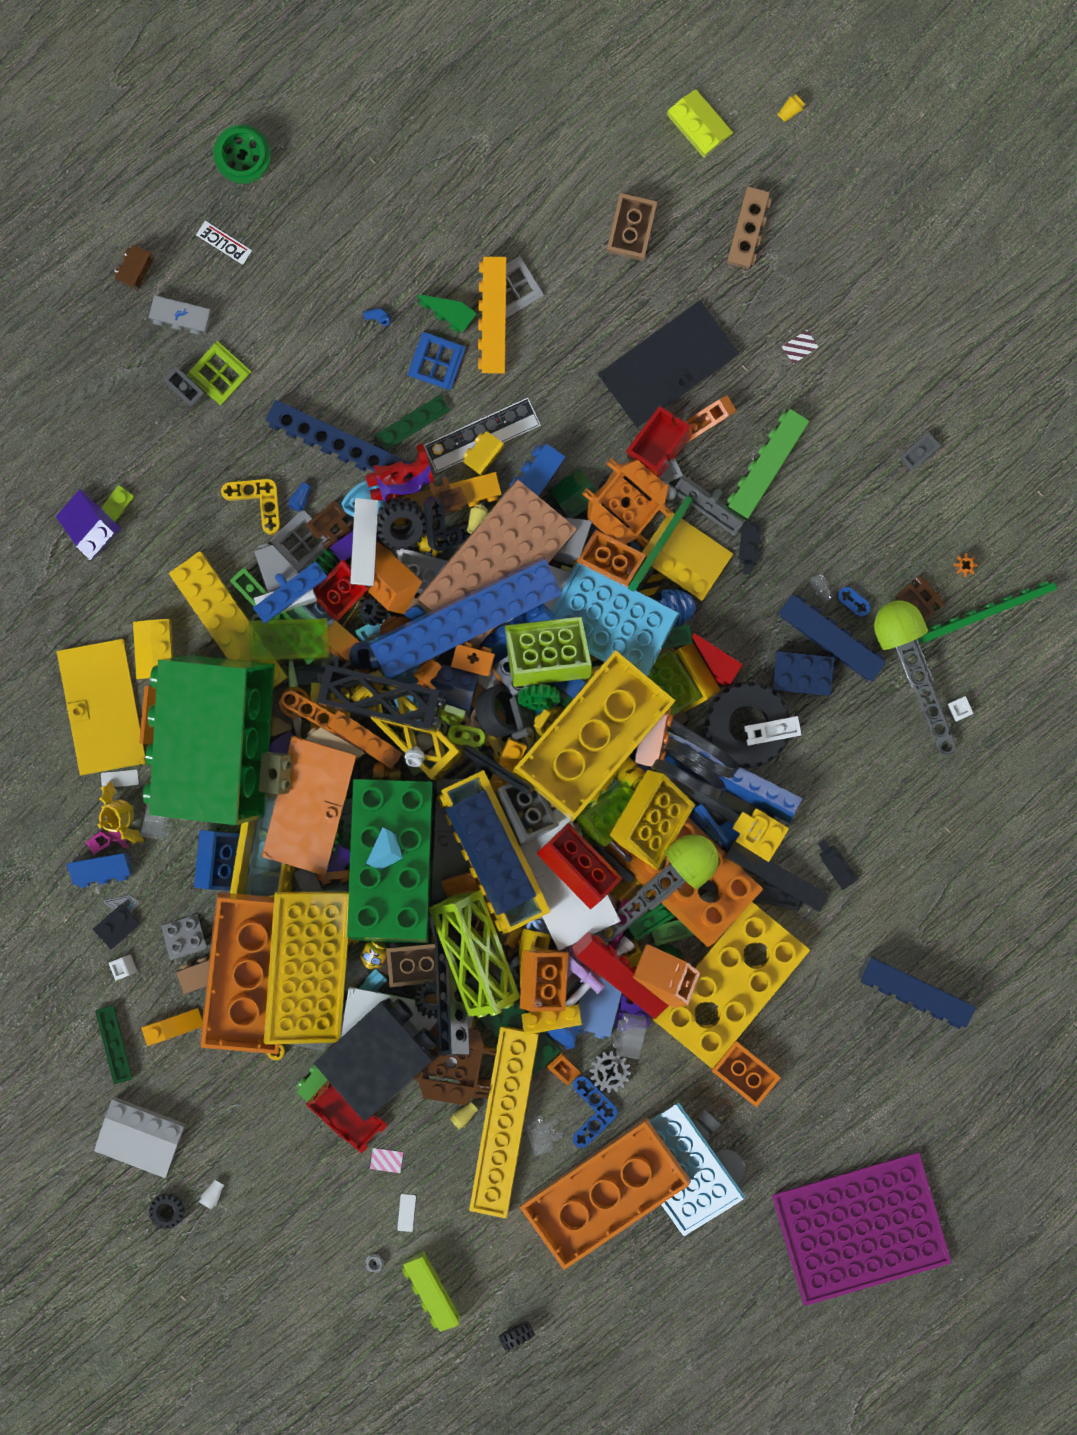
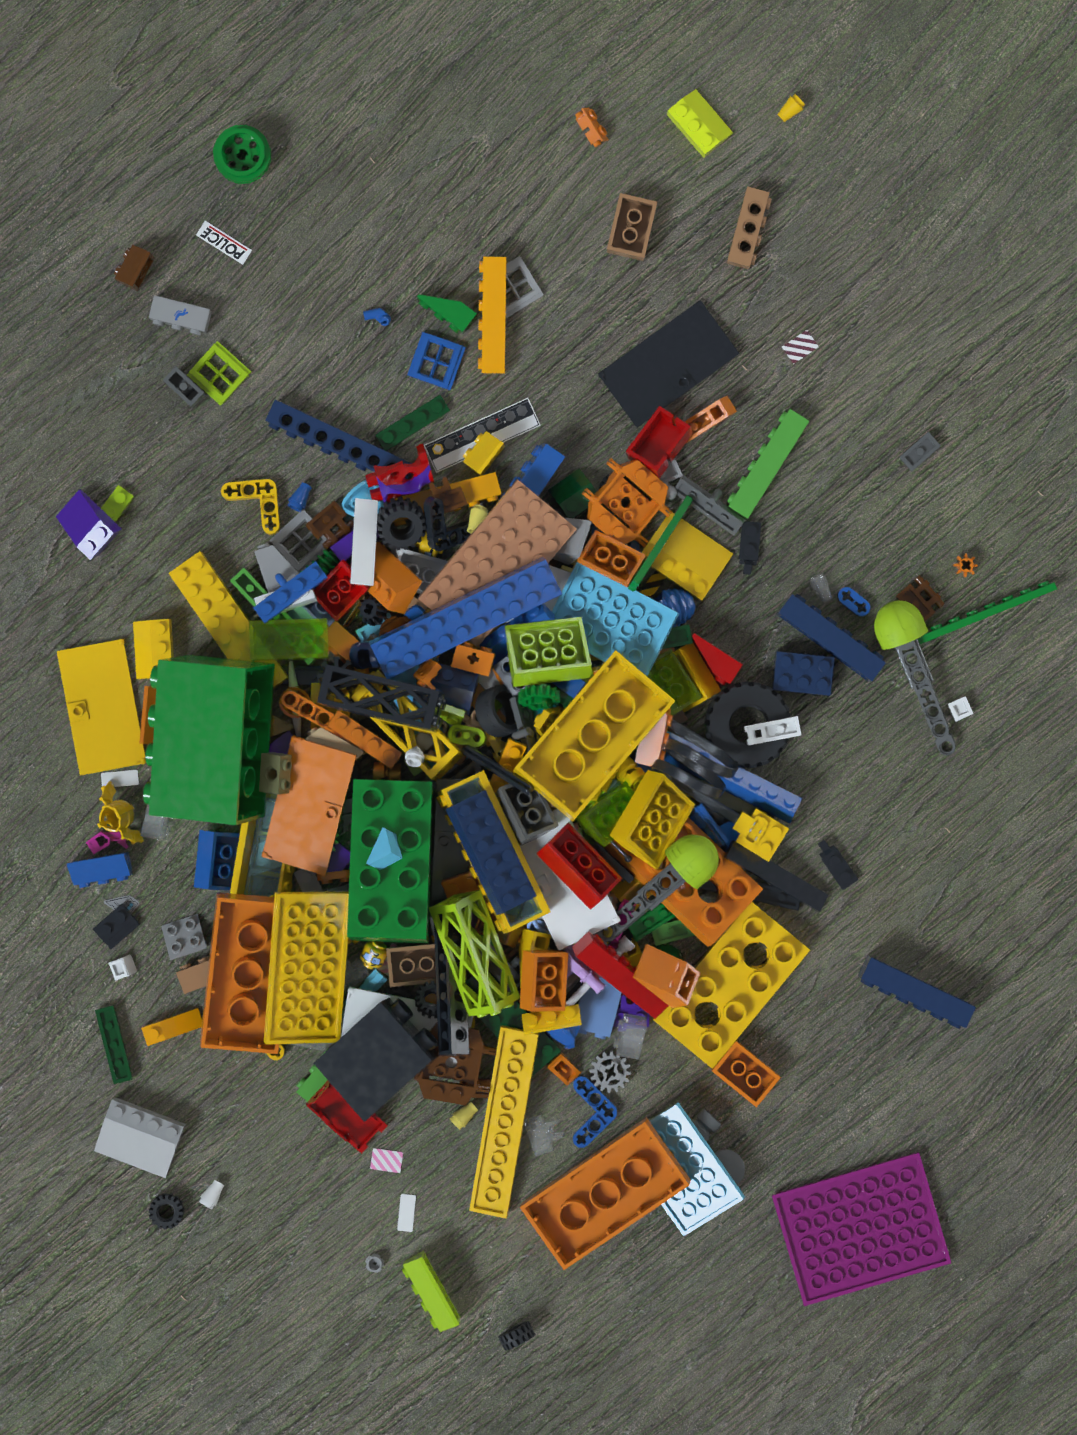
(588, 119): none -> orange hinge

